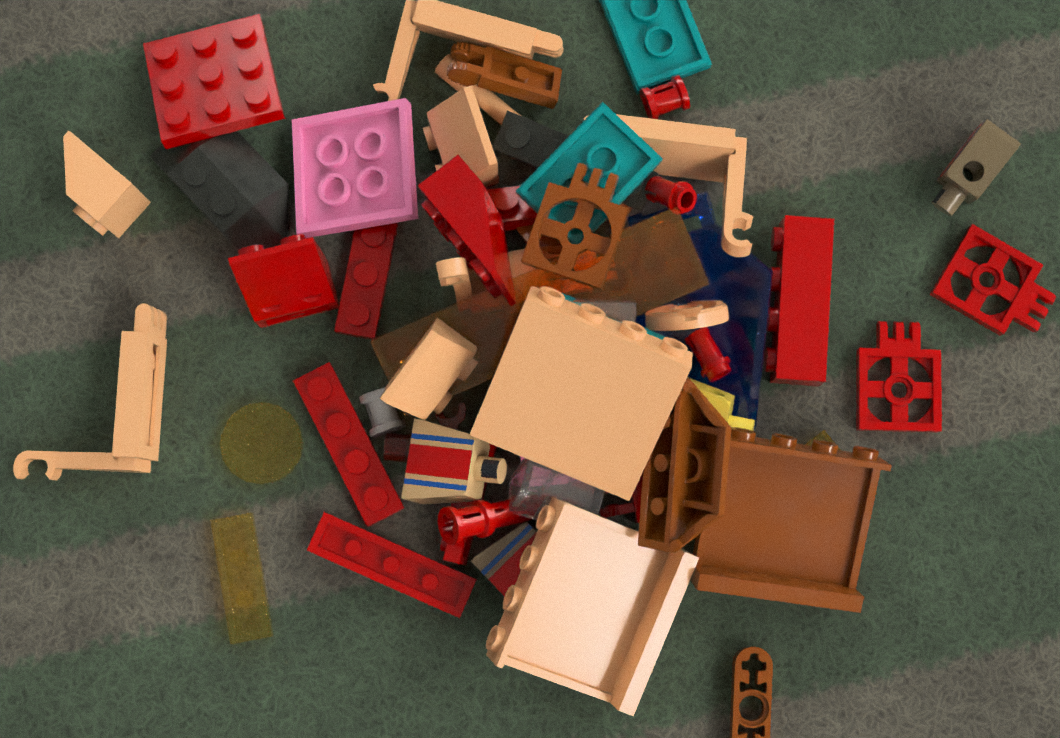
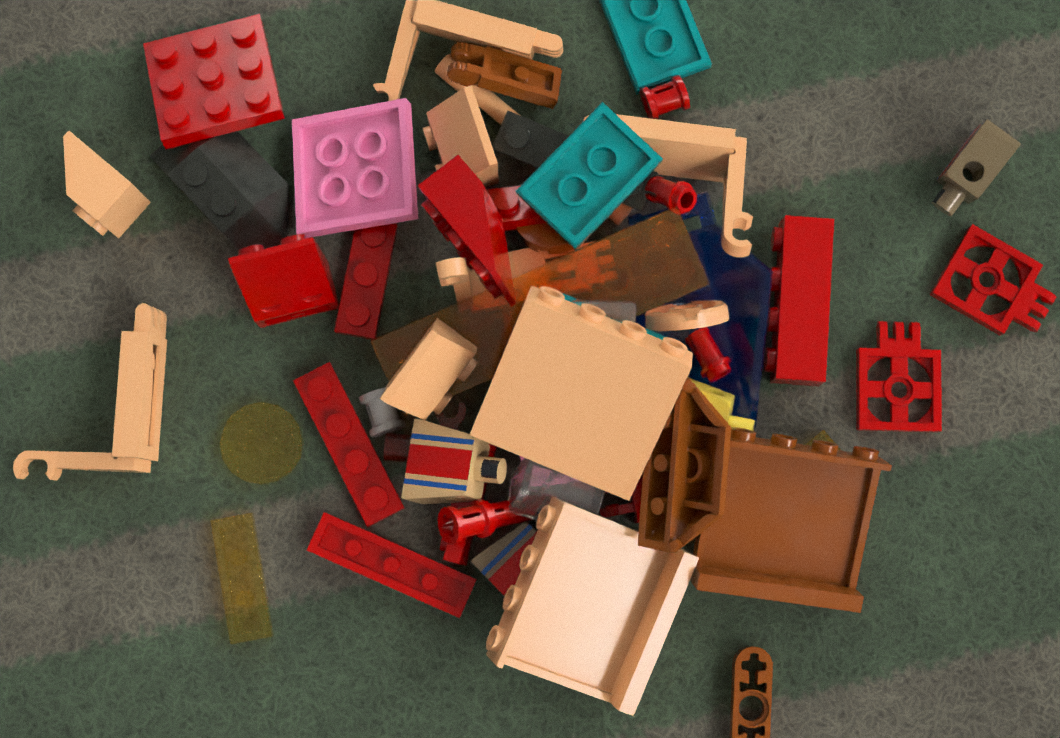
(589, 197): dark orange piece -> none

